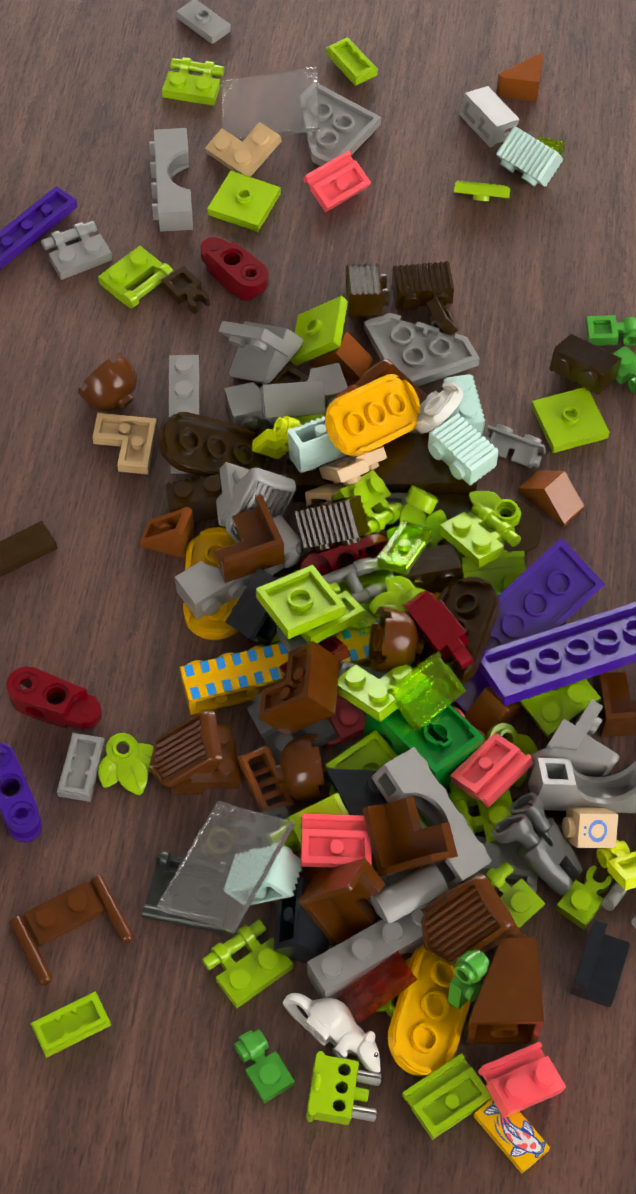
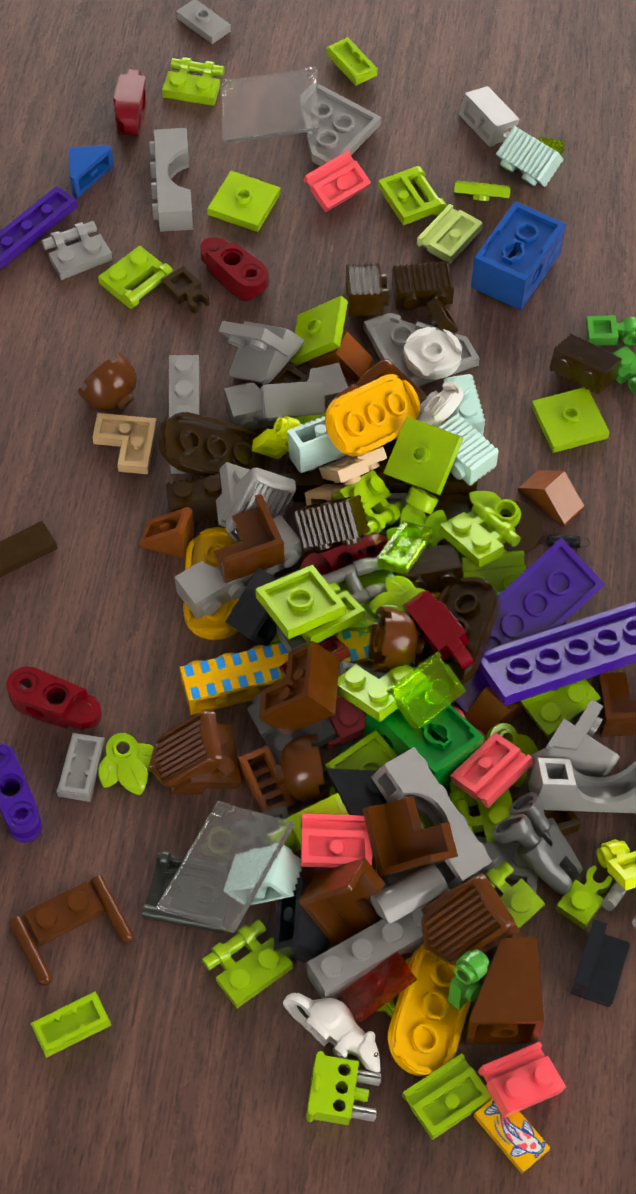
(88, 166): none -> blue slope
(130, 103): none -> dark red piece
(244, 155): tan plate -> none
(267, 1073): bright green plate -> none
(406, 200): none -> lime plate
(423, 455): none -> lime plate
(432, 353): none -> white tile
(450, 233): none -> yellowish green plate
(517, 255): none -> blue piece
(521, 80): dark orange slope -> none
(525, 447): light grey hinge -> none
(572, 541): none -> black piece
(590, 827): tan brick -> none

